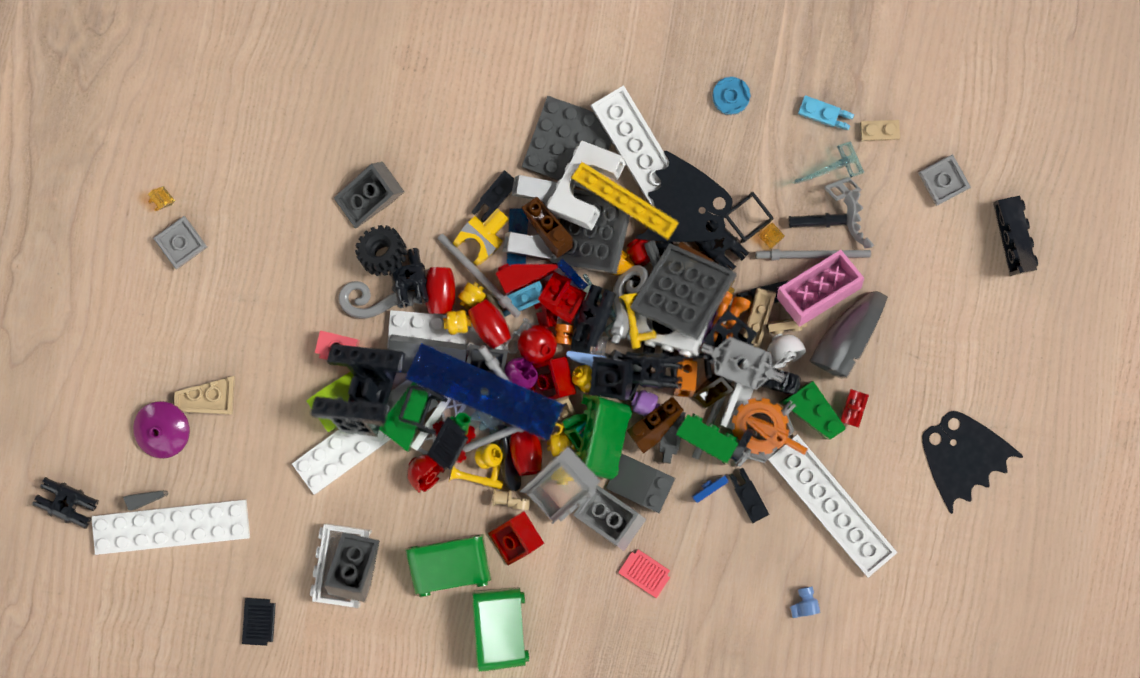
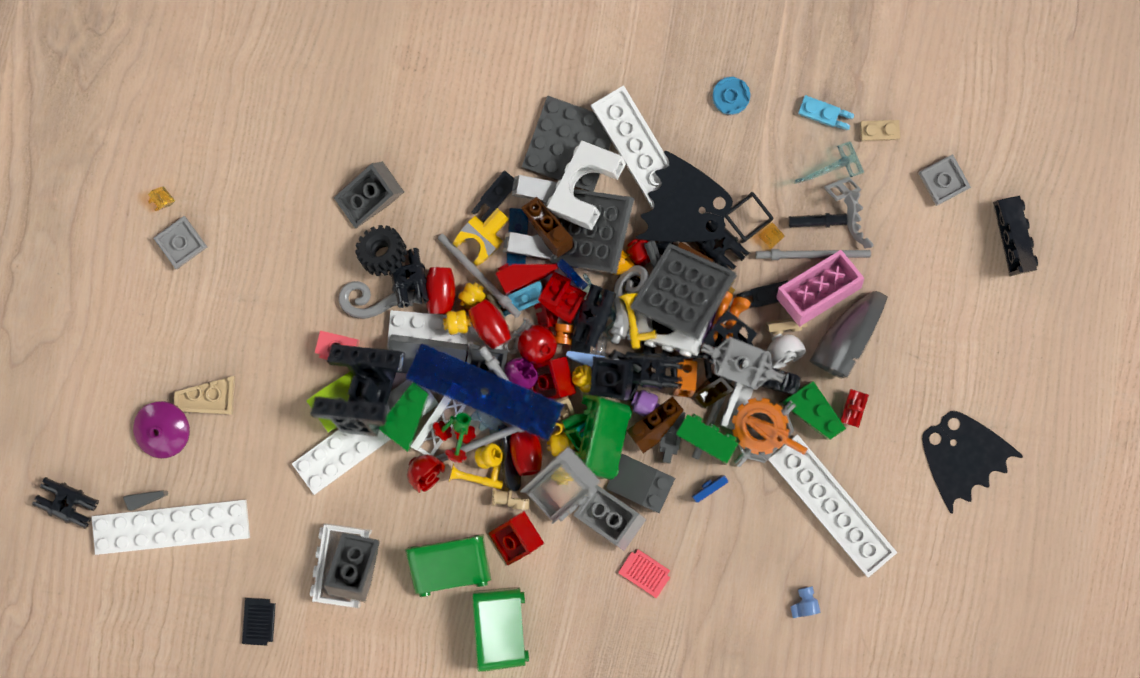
(421, 427): black piece -> none
(448, 444): black window -> none
(625, 200): yellow tile -> none
(742, 445): black tile -> none
(749, 497): black hinge -> none
(760, 313): tan tile -> none

